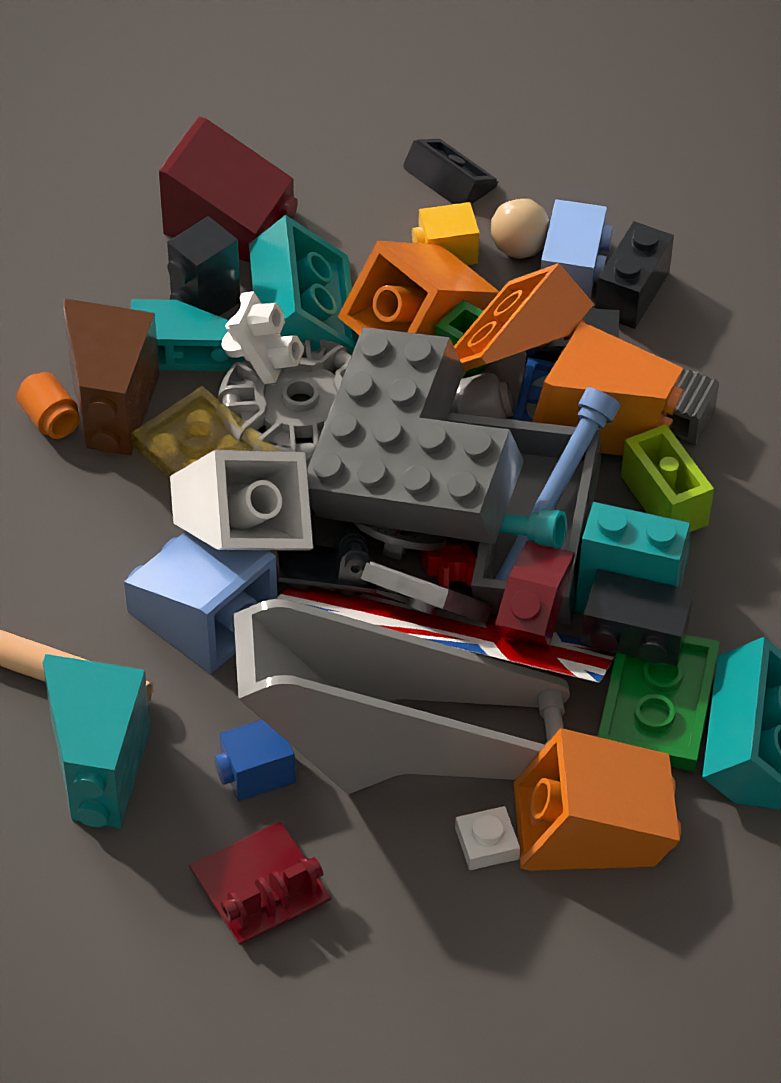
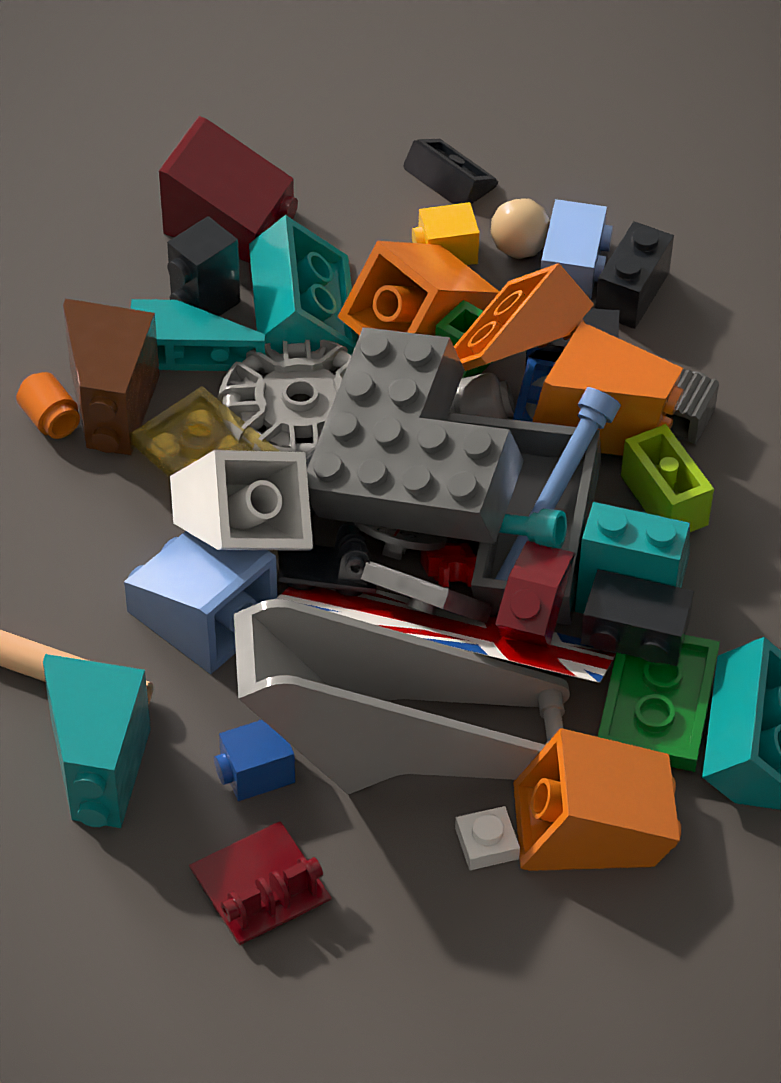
(257, 337): white hips -> none

